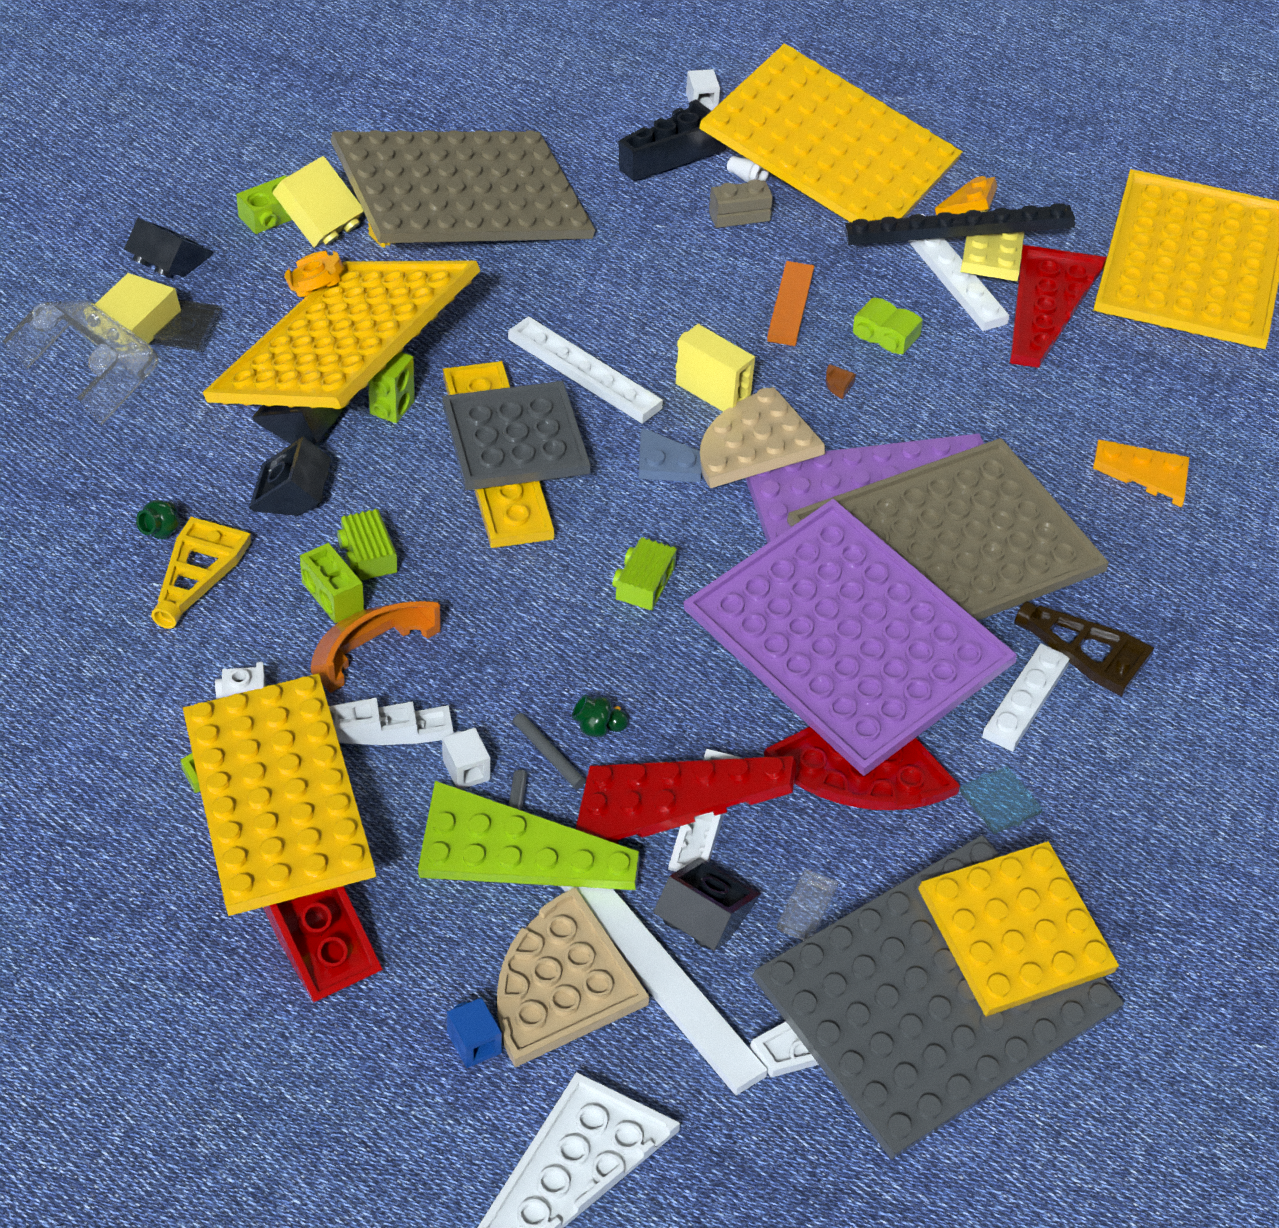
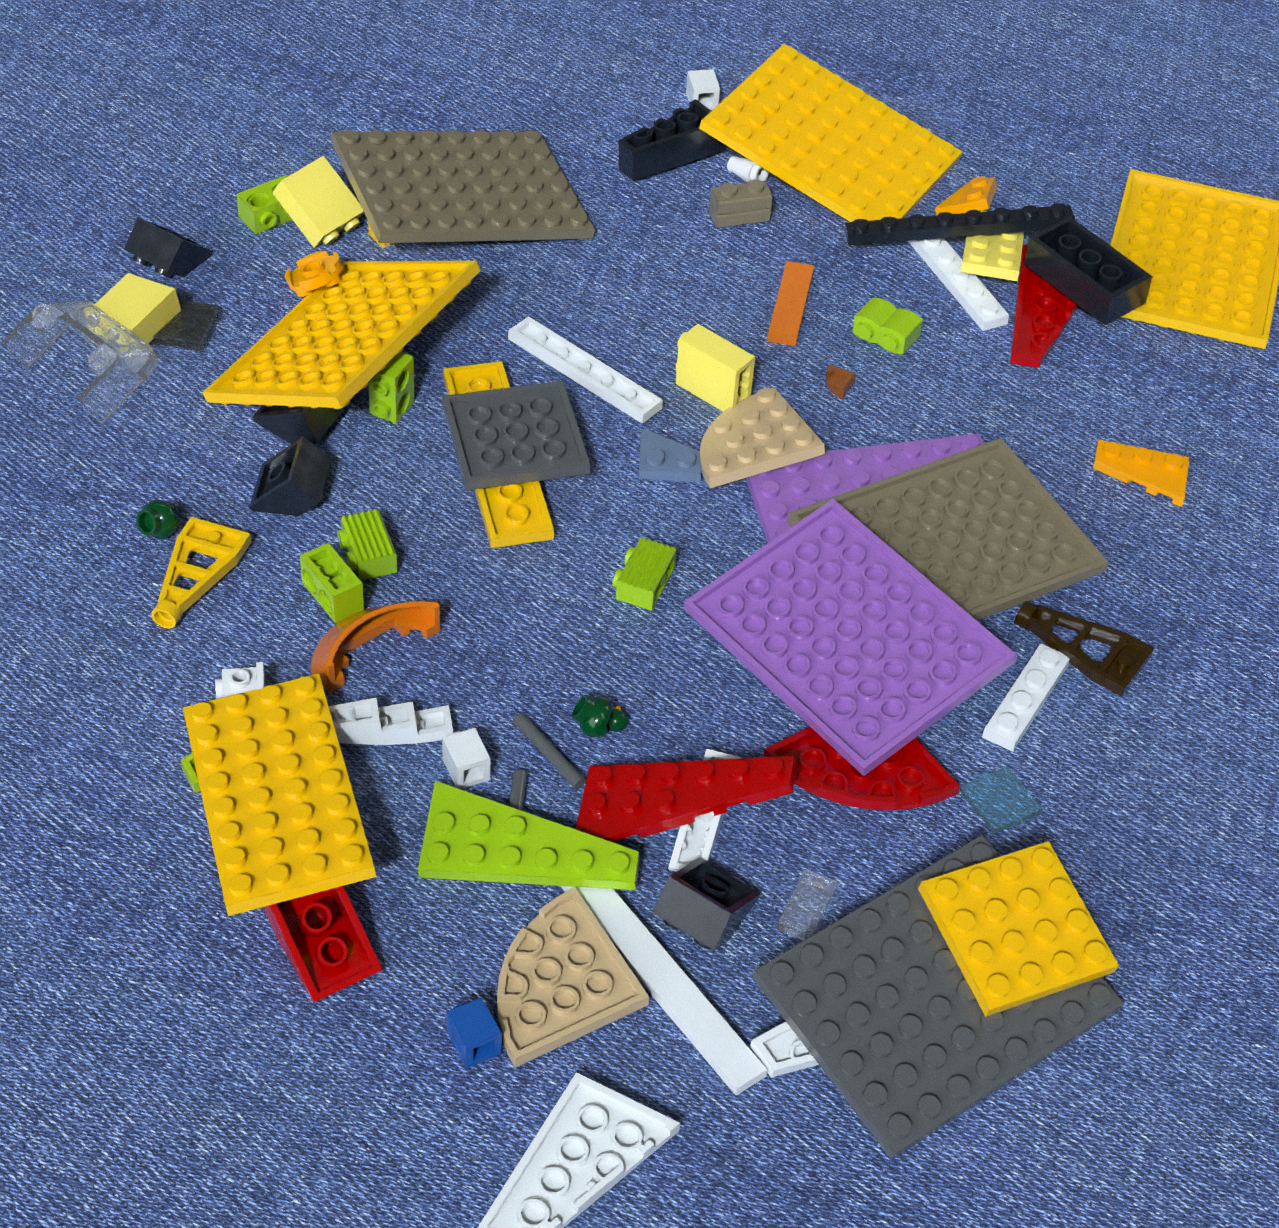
(1087, 270): none -> black brick

